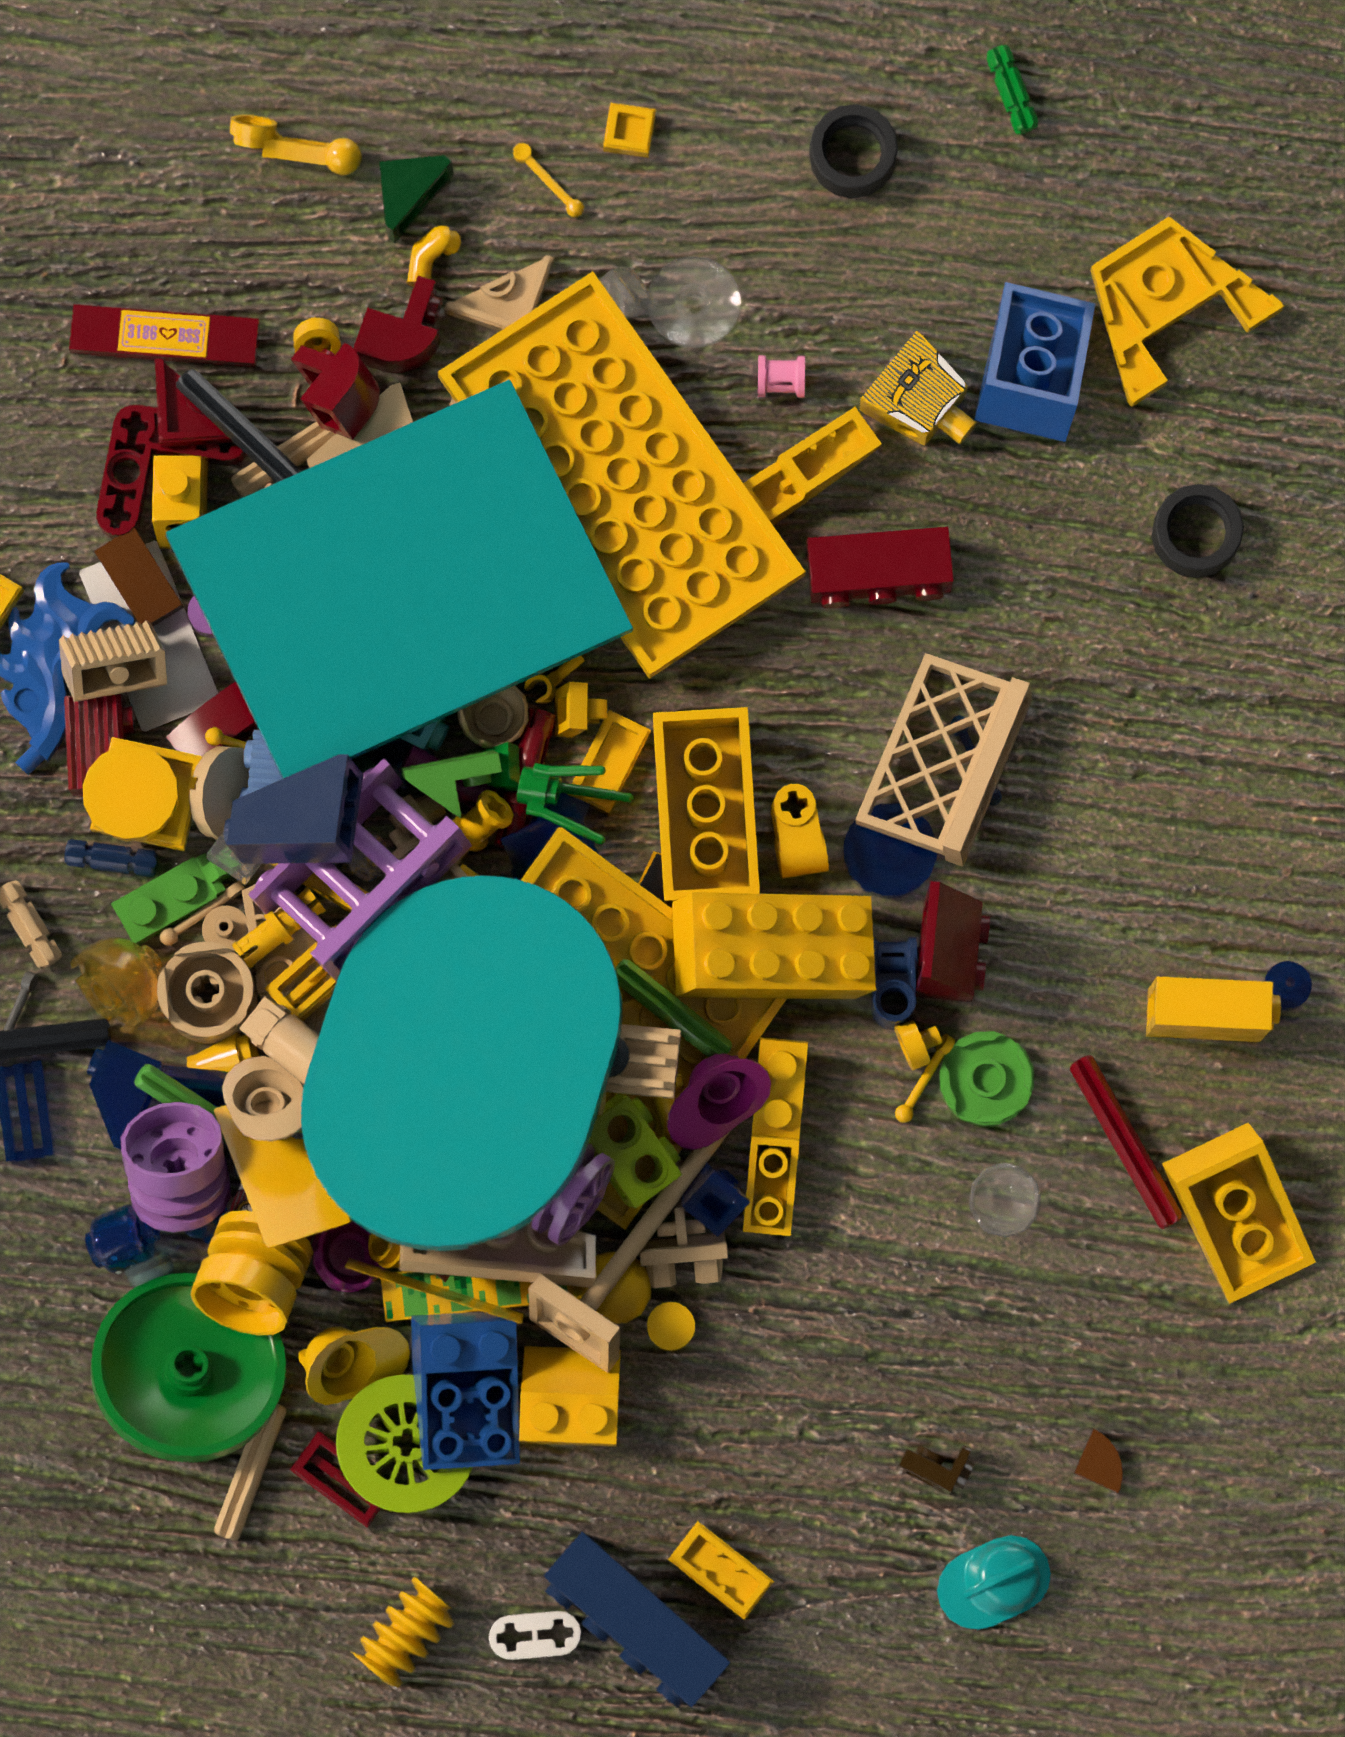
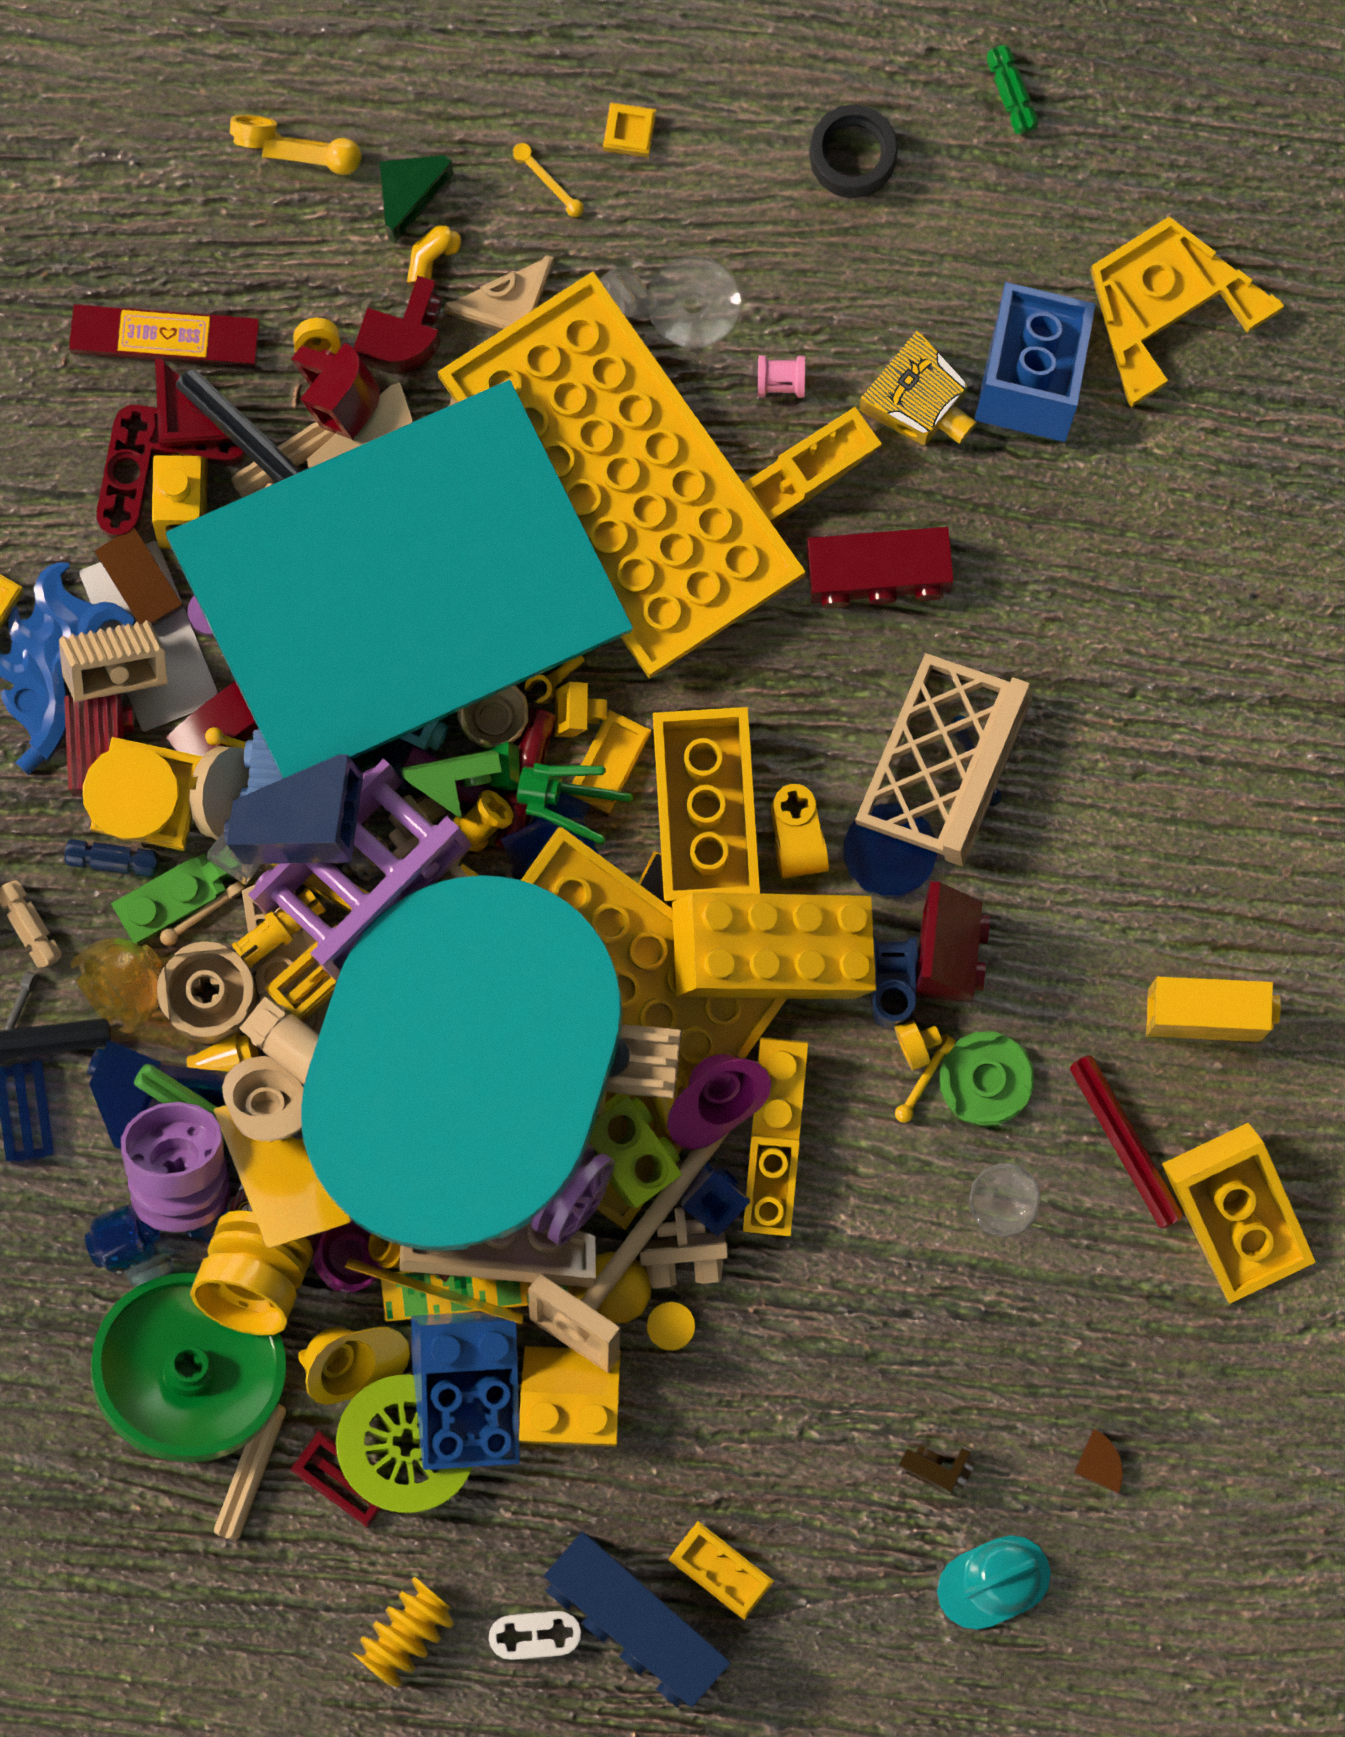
(221, 917): tan tile -> none
(671, 1009): bright green axle -> none
(1206, 496): black tyre -> none
(1299, 978): clear blue tile -> none

